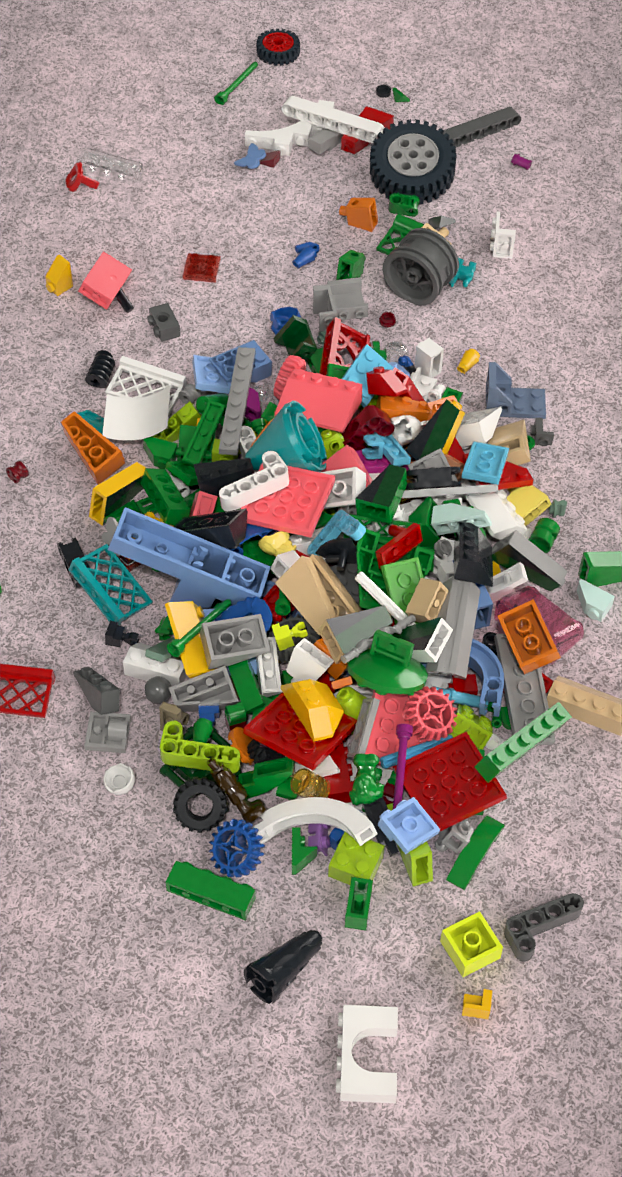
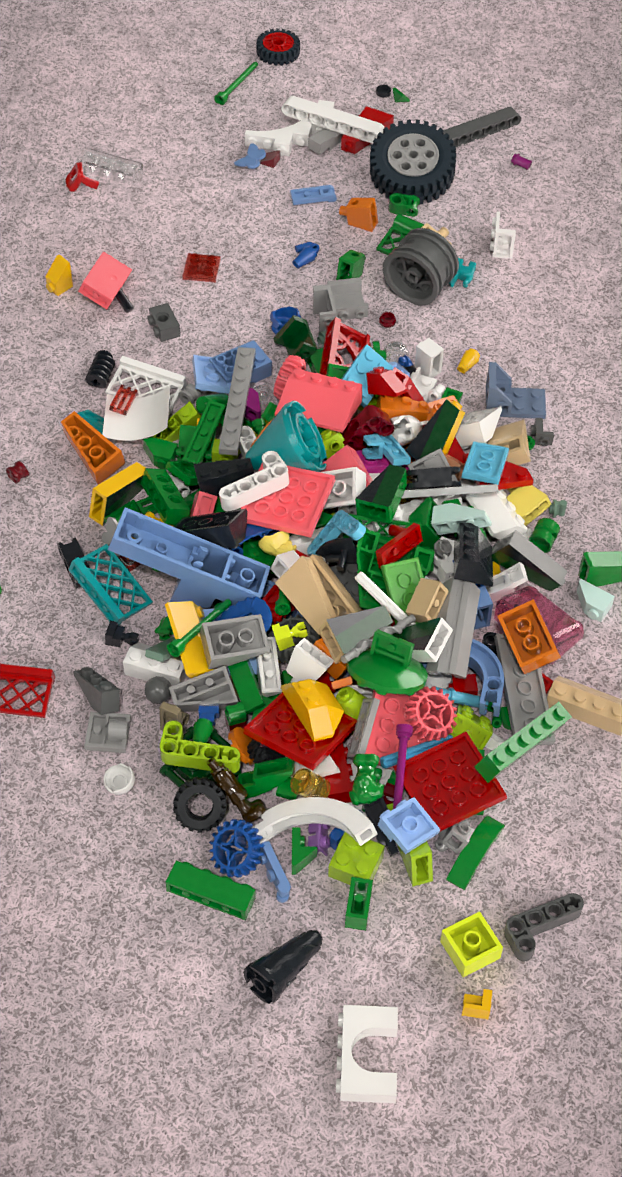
(128, 391): none -> clear red tile
(275, 872): none -> medium blue plate
(313, 195): none -> medium blue plate
(440, 221): slope -> none

